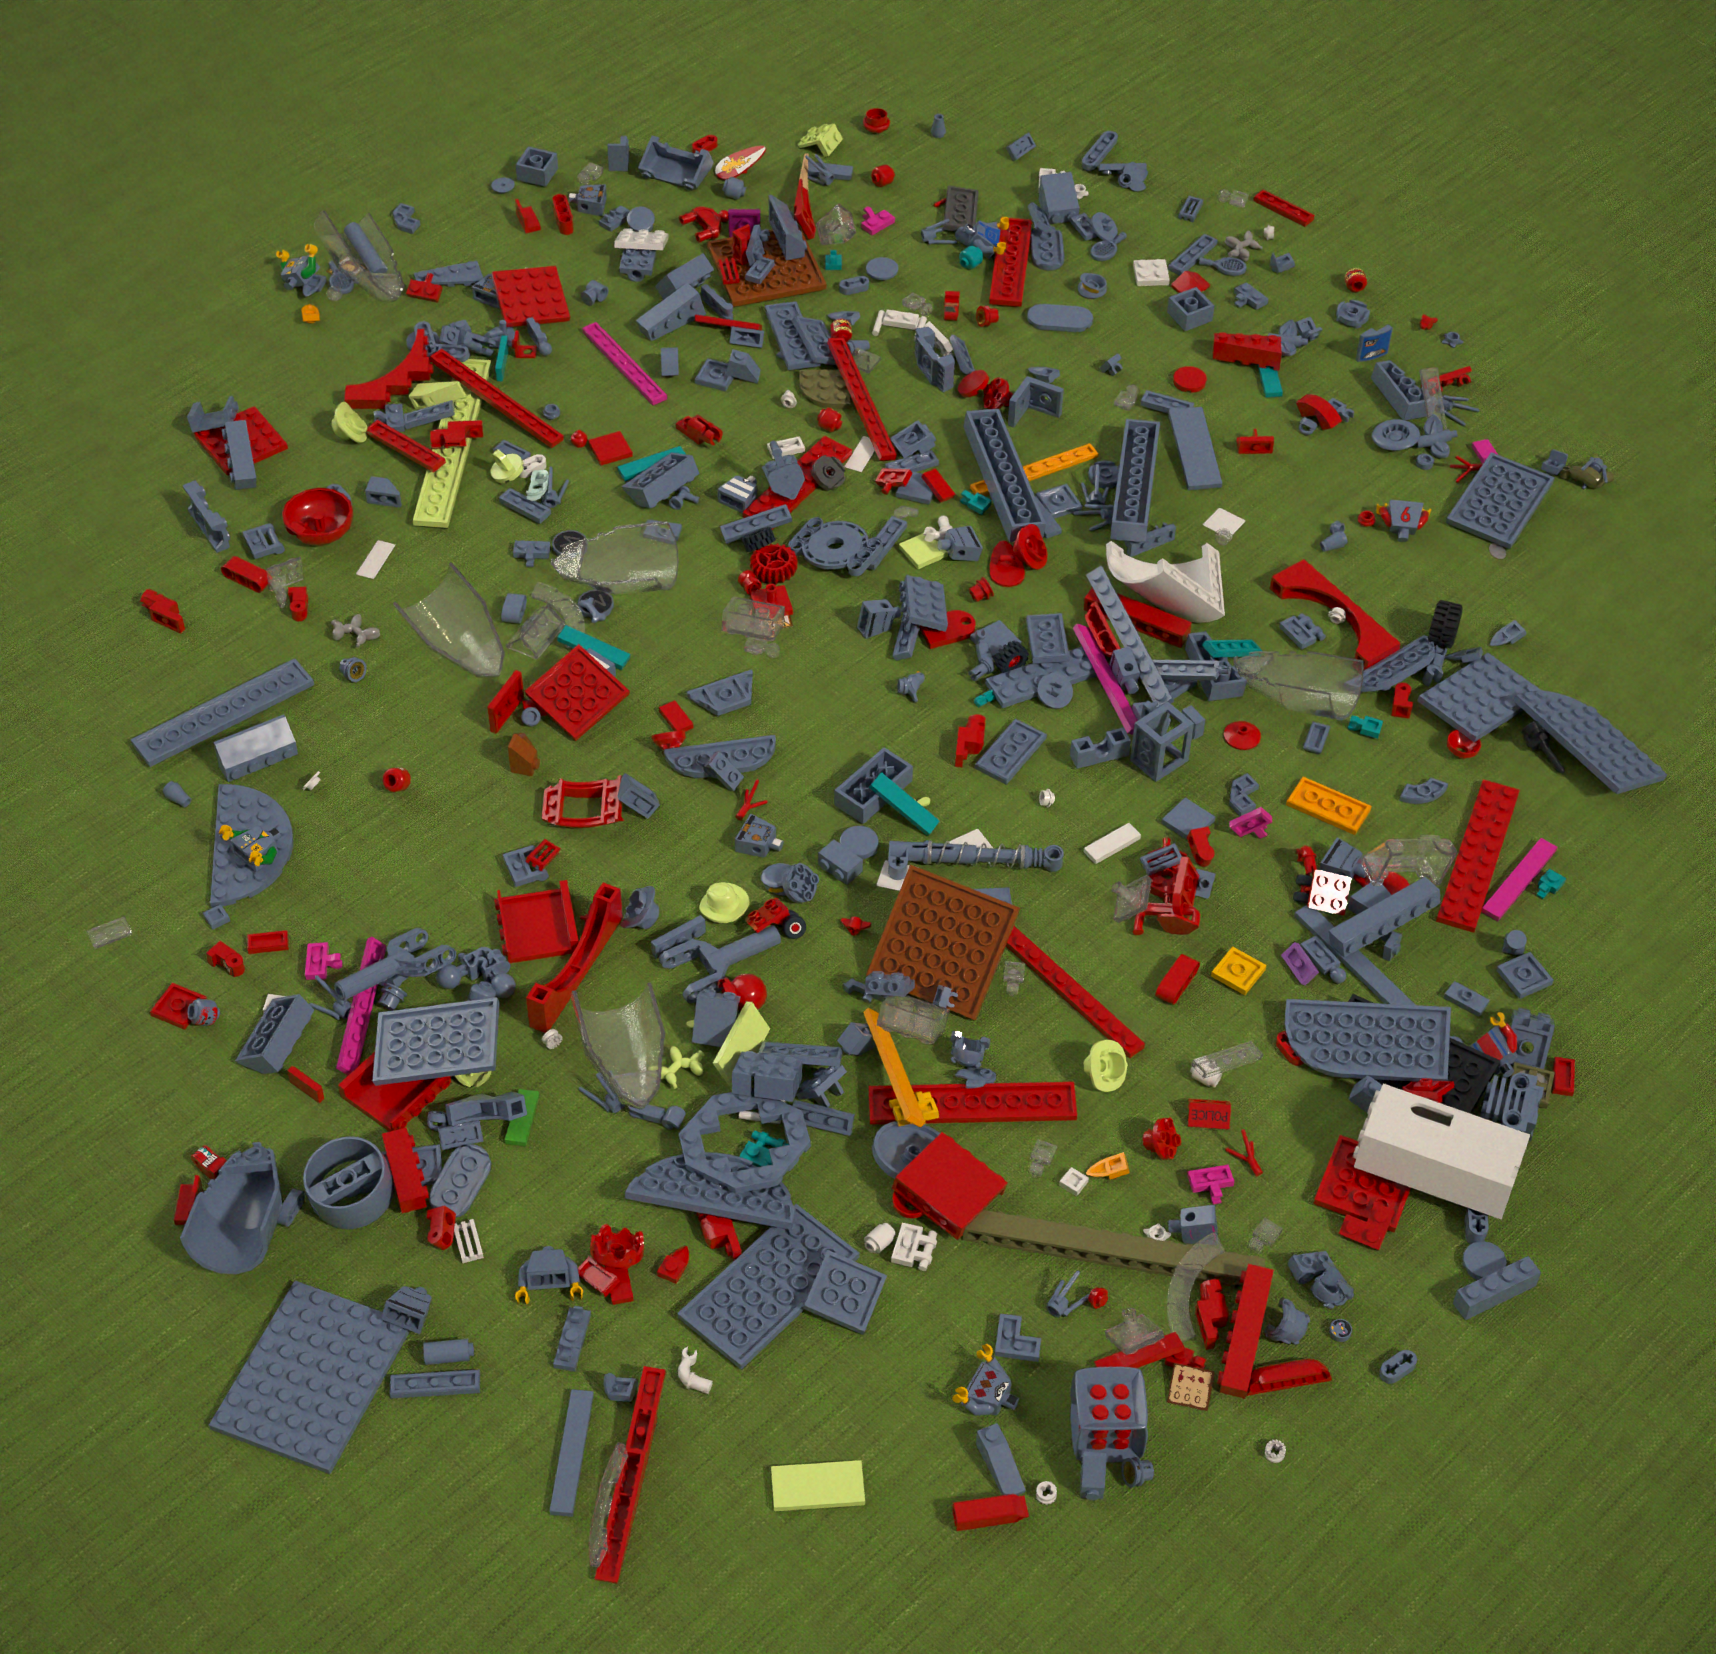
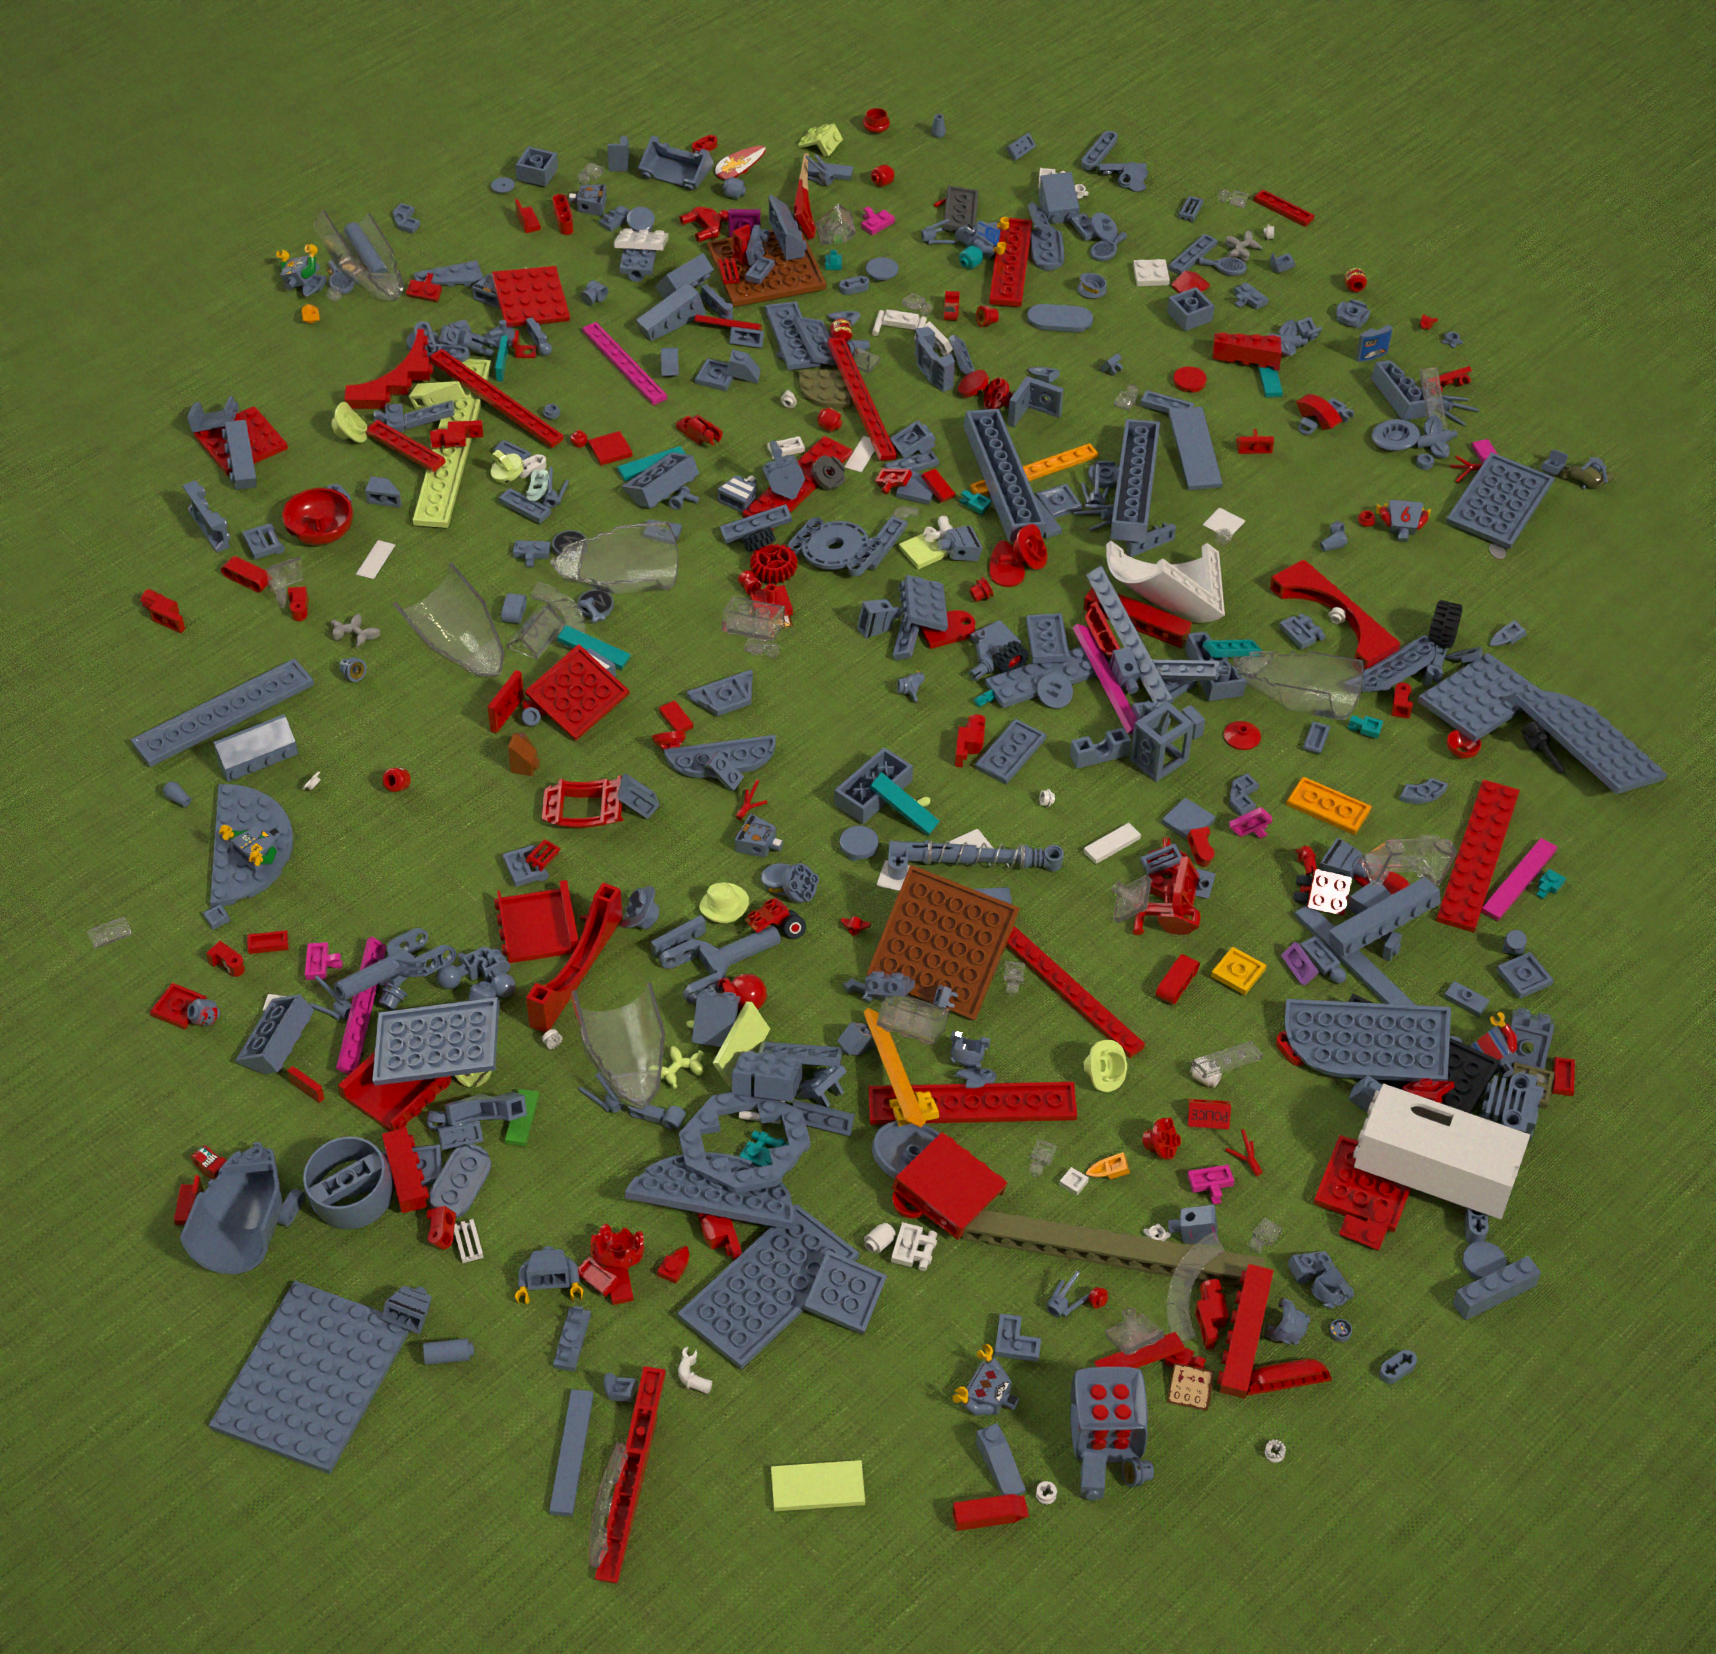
(435, 1384): sand blue tile -> none
(840, 862): sand blue brick -> none

